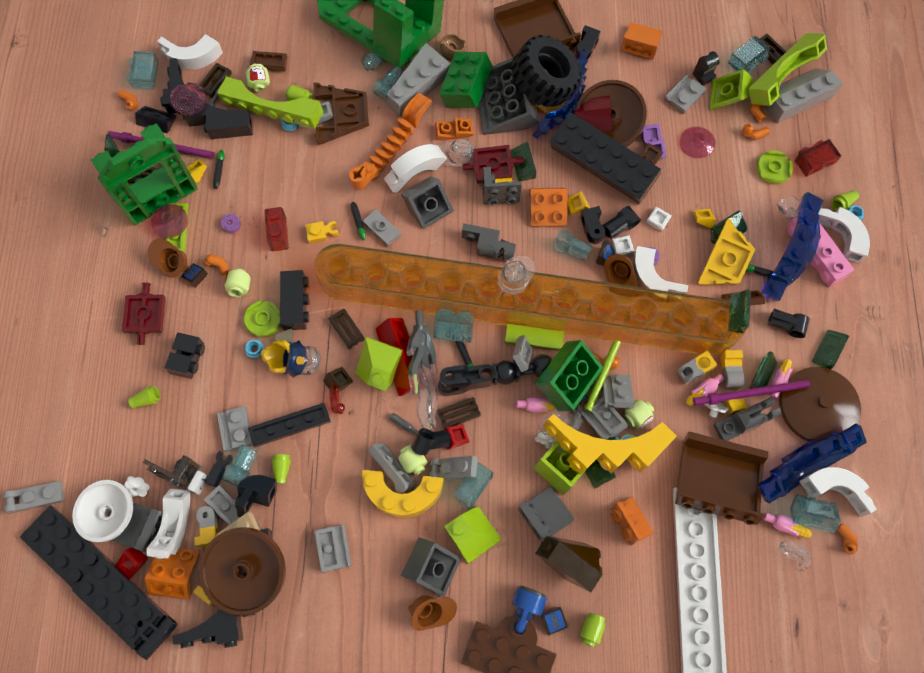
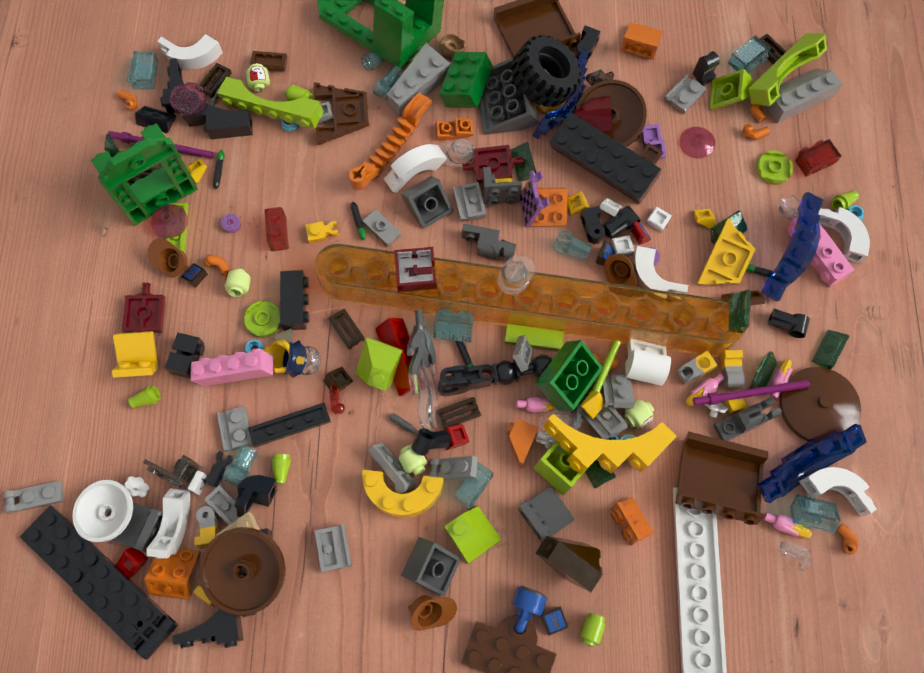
(135, 354): none -> yellow bracket
(232, 368): none -> bright pink brick
(415, 269): none -> piece
(469, 201): none -> light grey plate
(521, 439): none -> orange slope
(529, 199): none -> medium lavender flag
(592, 404): none -> yellow slope
(598, 76): none -> clear smoke bracket
(610, 207): none -> white tile
(640, 233): none -> red slope
(647, 362): none -> white brick

